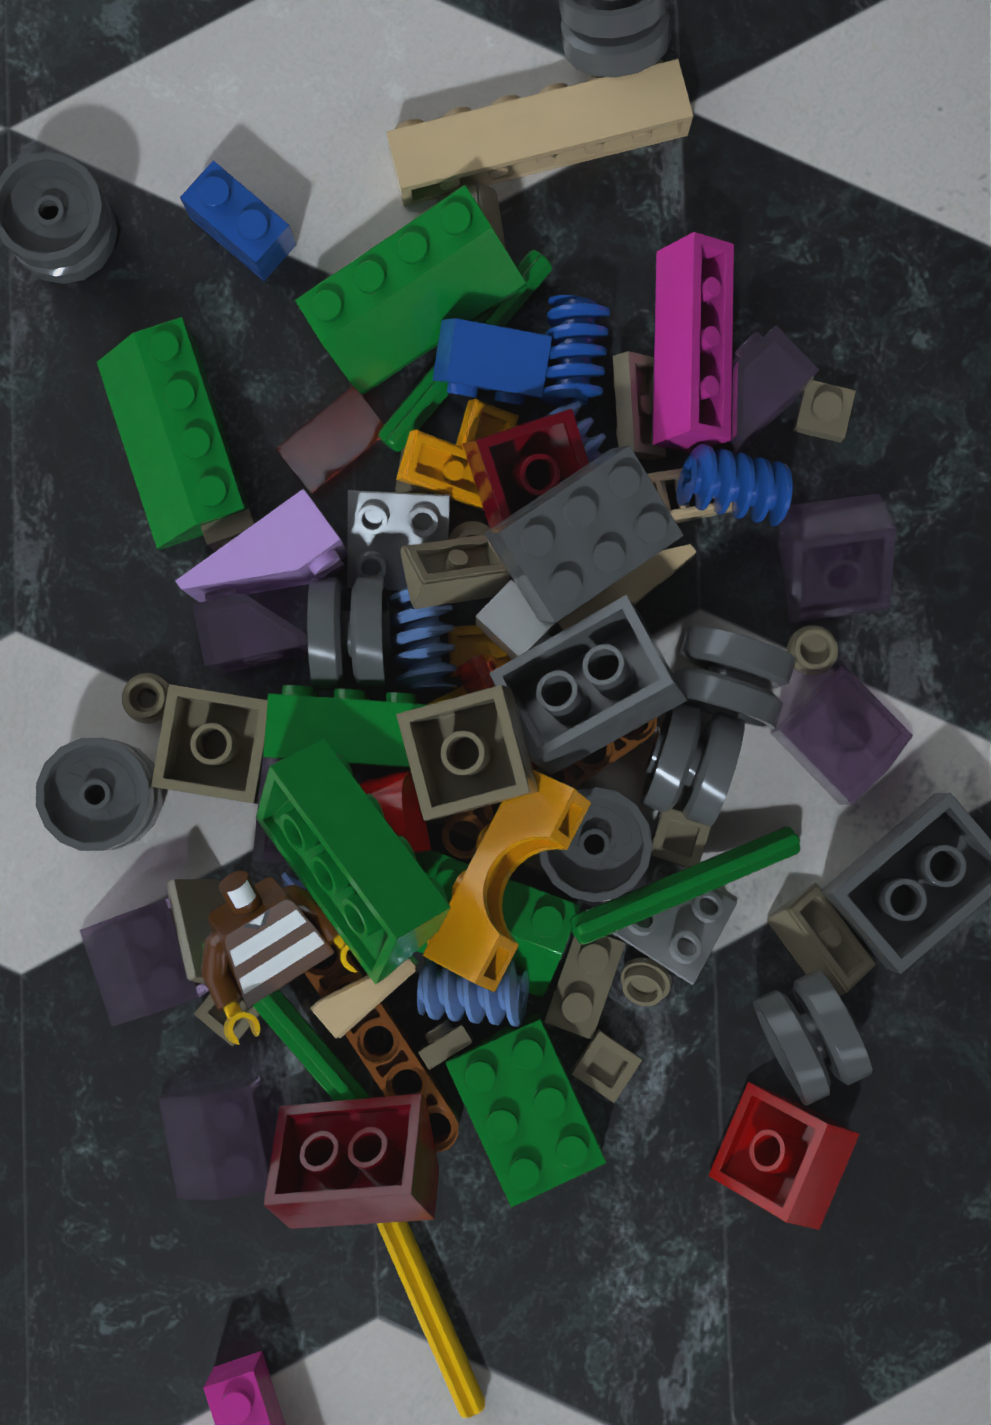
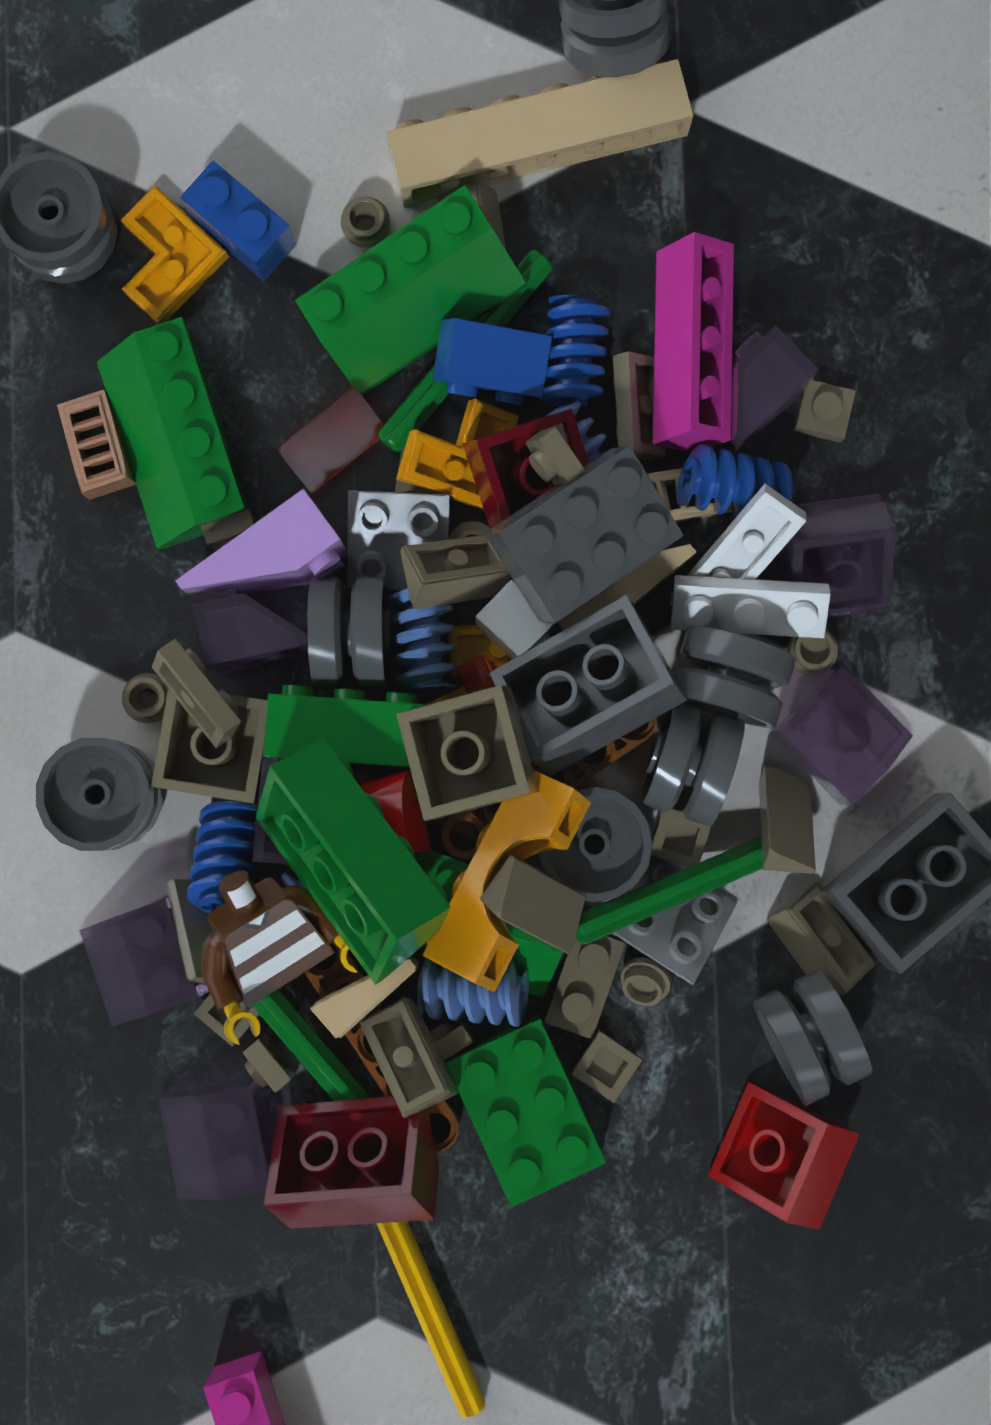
(103, 482): none -> nougat slope
(182, 256): none -> light orange tile
(186, 679): none -> dark tan plate
(221, 850): none -> blue piece
(268, 1064): none -> dark tan plate
(361, 208): none -> dark tan plate
(408, 1057): none -> dark tan slope
(535, 903): none -> dark tan slope
(553, 457): none -> dark tan plate
(750, 606): none -> white plate
(752, 538): none -> white plate
(786, 822): none -> dark tan slope

